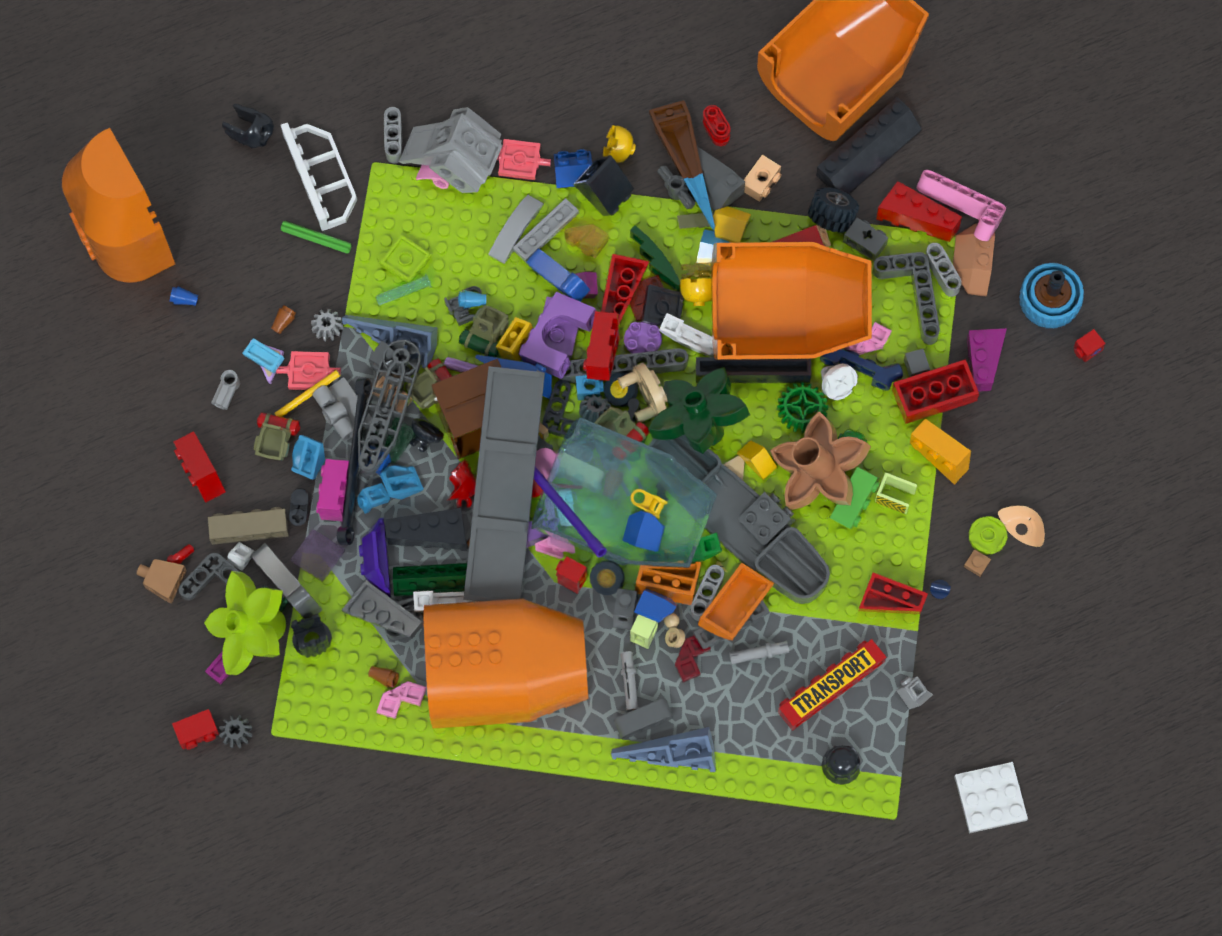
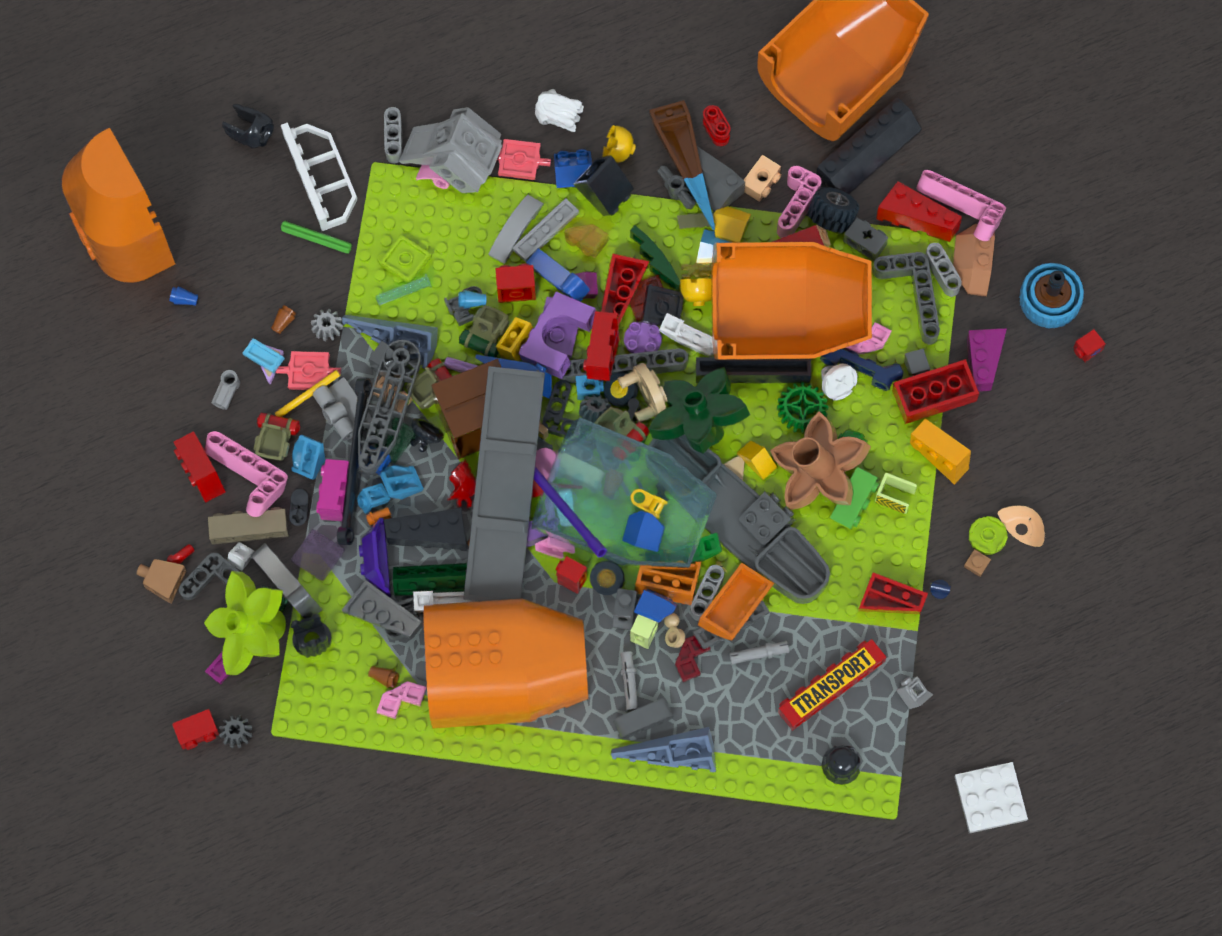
(268, 478): none -> bright pink beam
(373, 517): none -> orange pin
(515, 283): none -> red brick
(558, 110): none -> white piece
(803, 191): none -> bright pink beam

